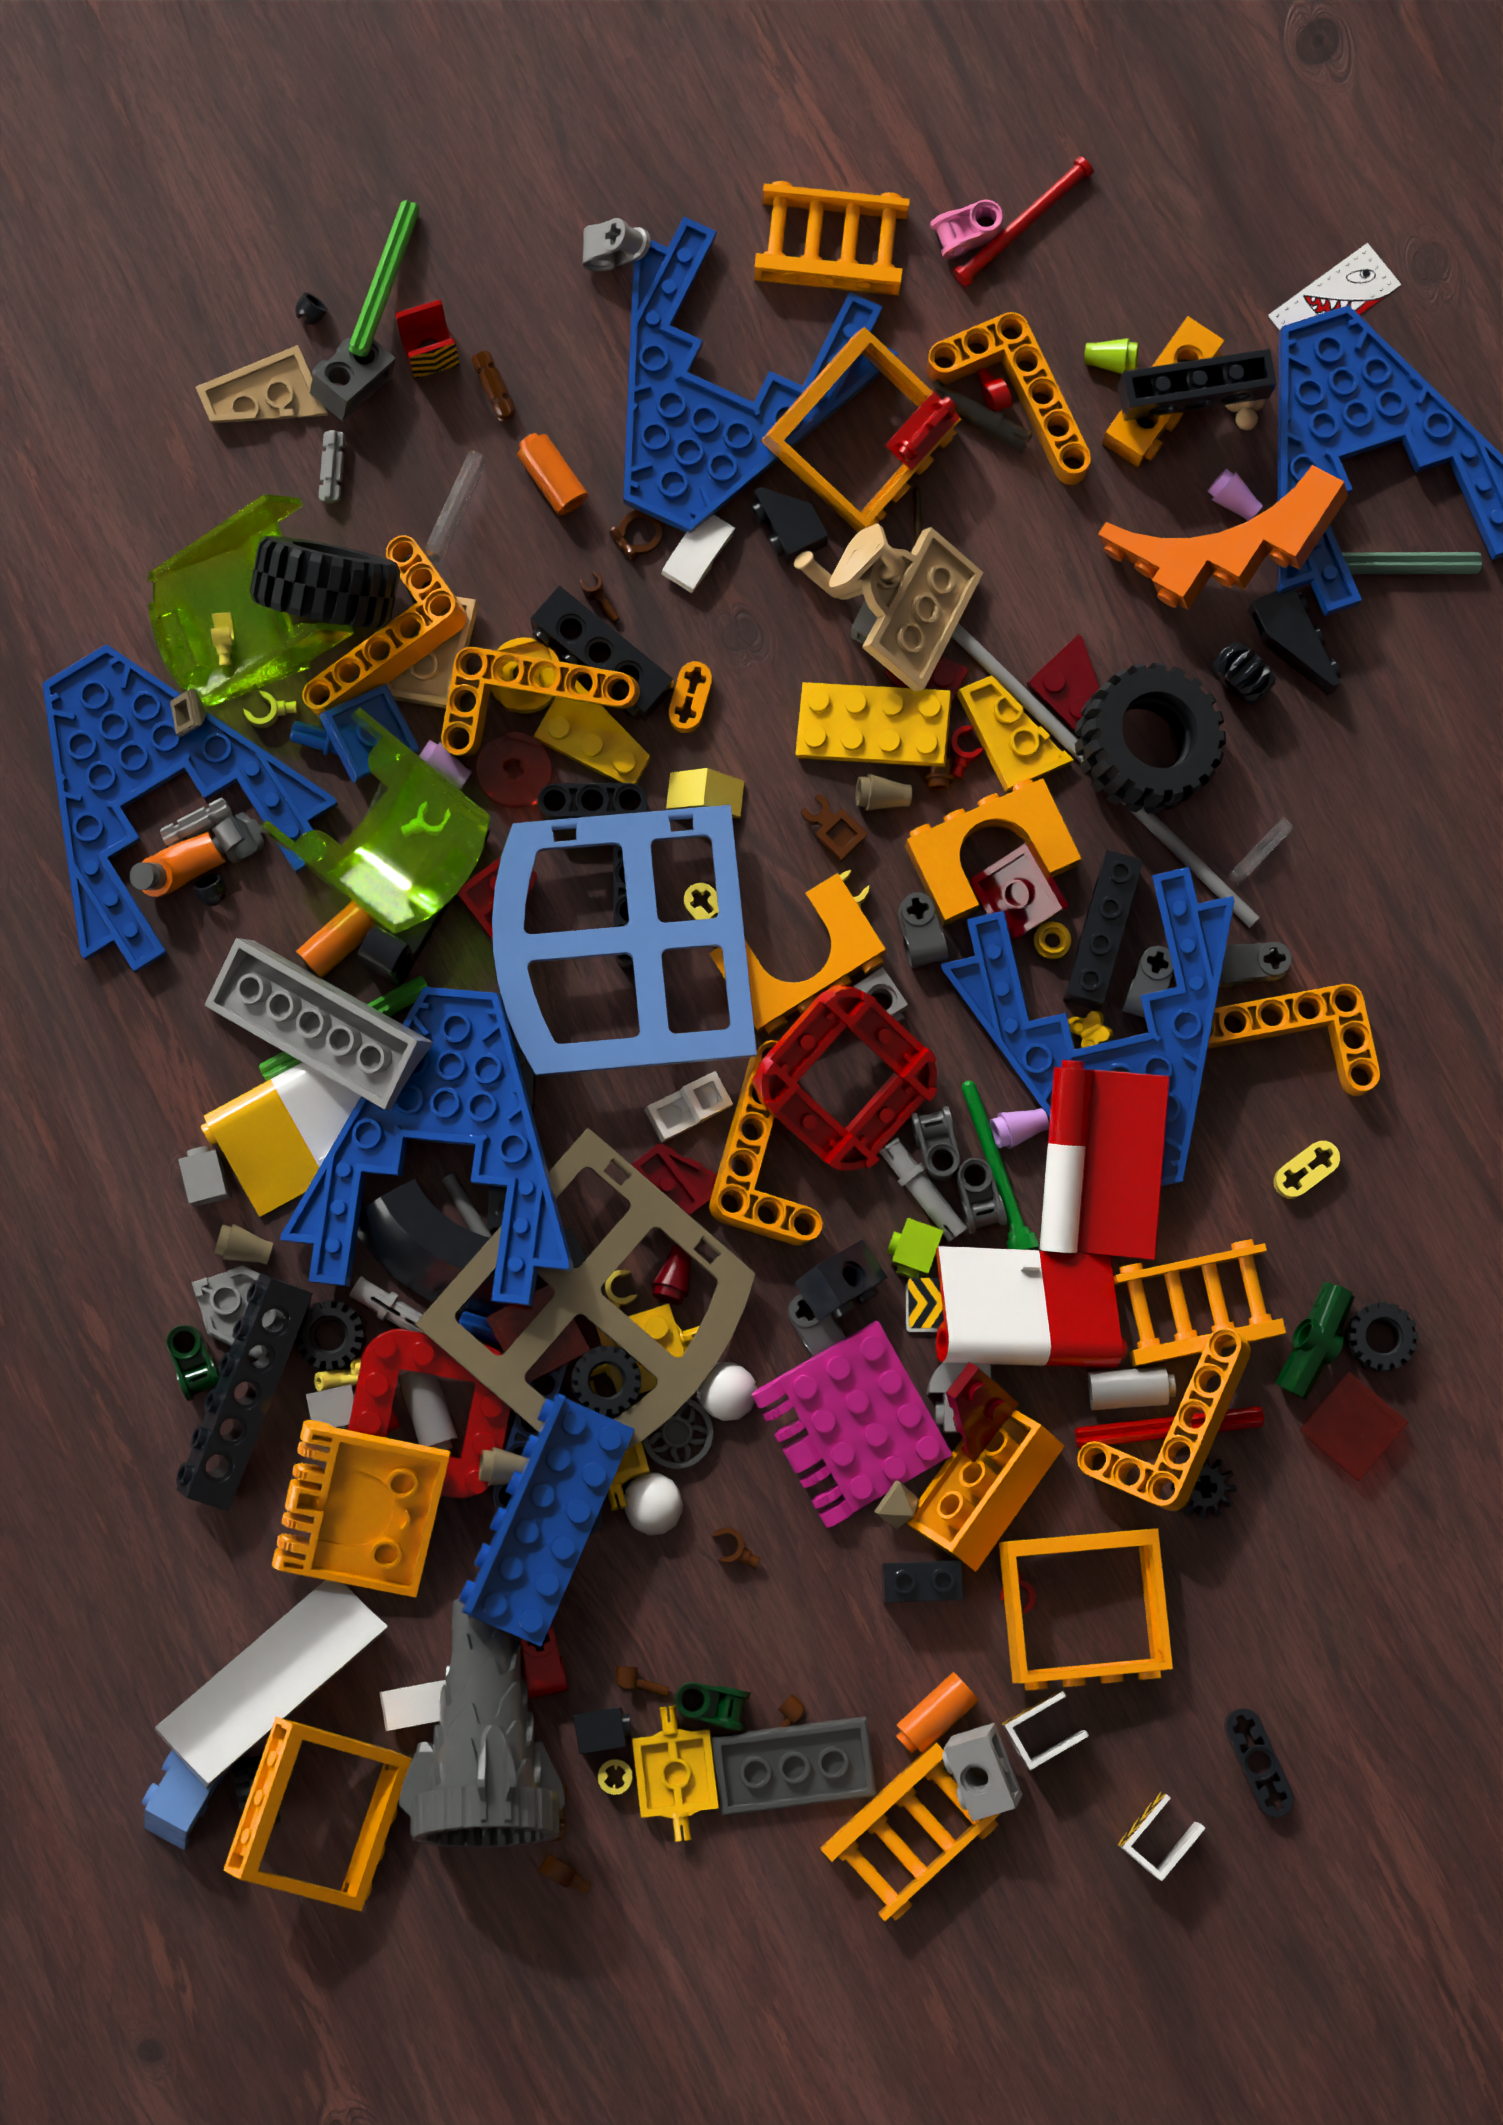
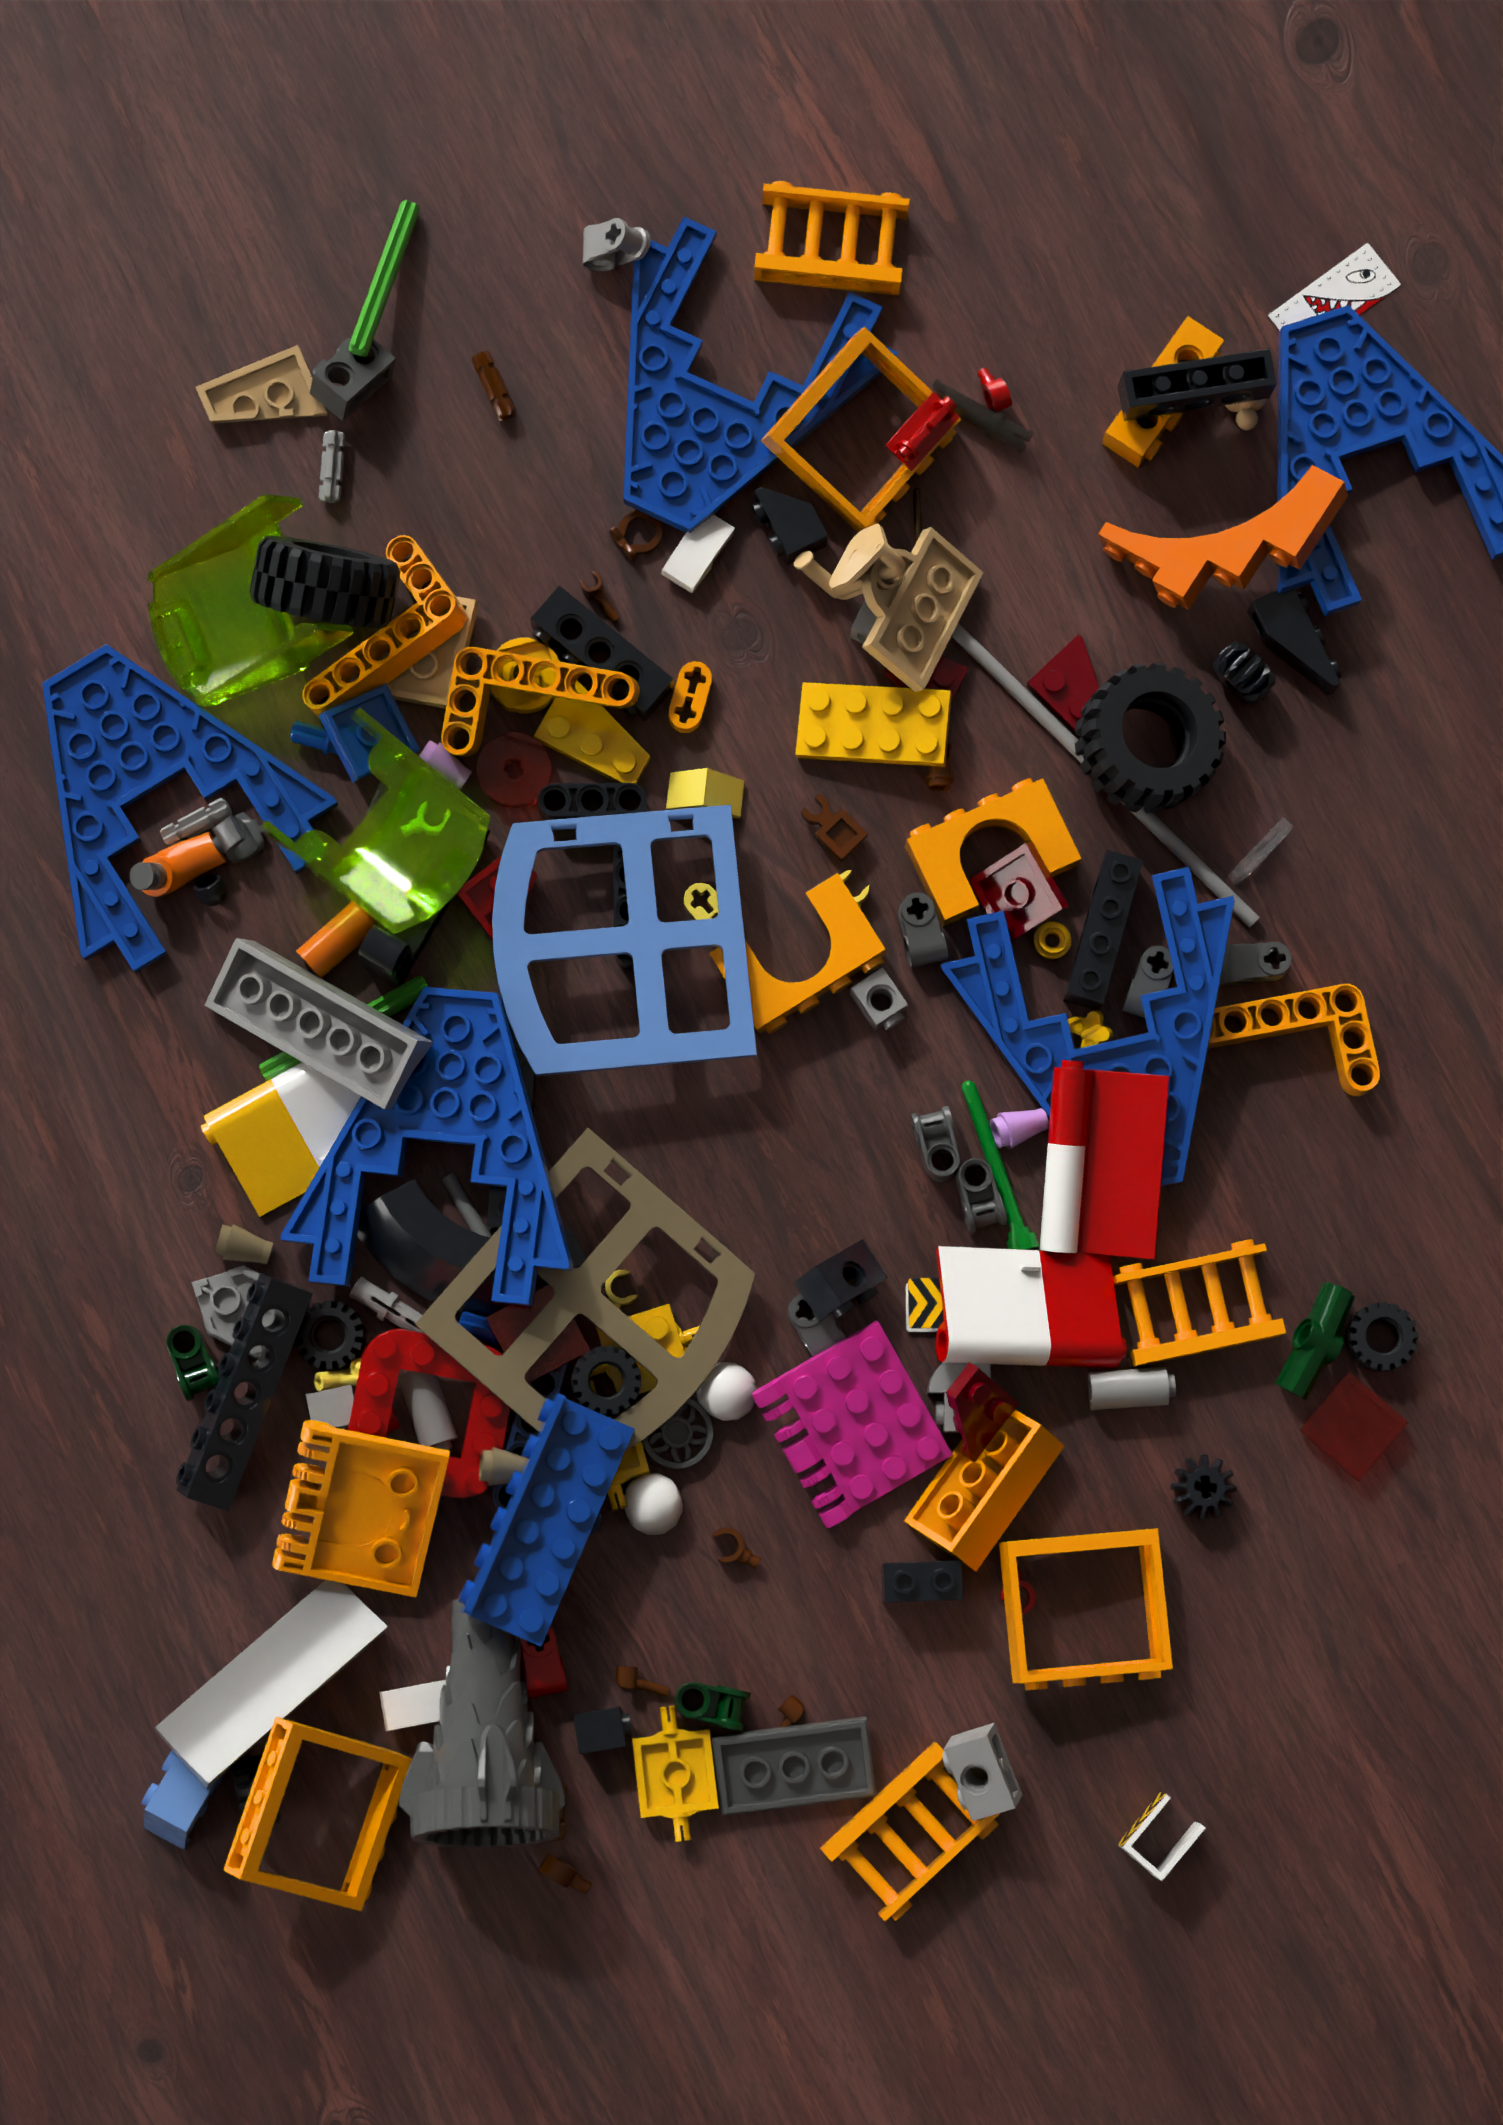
(187, 712): dark tan slope -> none
(204, 1176): light grey brick -> none
(223, 636): light yellow piece -> none
(278, 708): light yellow piece -> none
(311, 308): black hinge -> none
(424, 324): red piece -> none
(455, 506): clear tile -> none
(551, 473): orange brick -> none
(603, 1775): light yellow bush -> none
(673, 1278): dark red cone -> none
(677, 1177): dark red wing -> none
(688, 1106): white slope -> none
(743, 1187): light orange beam -> none
(880, 793): dark tan cone -> none
(885, 1112): red plate -> none
(897, 1505): dark tan slope -> none
(914, 1248): lime brick -> none
(922, 1189): light grey pin -> none
(936, 1714): orange brick -> none
(962, 233): bright pink piece -> none
(962, 758): red piece -> none
(1008, 735): yellow wing -> none
(1024, 383): light orange beam -> none
(1050, 1752): white piece -> none
(1081, 169): red bar -> none
(1113, 355): lime cone -> none
(1159, 1427): red axle -> none
(1180, 1433): light orange beam -> none
(1234, 495): lavender cone -> none
(1260, 1794): black beam -> none
(1312, 1176): light yellow beam -> none
(1413, 562): sand green axle -> none

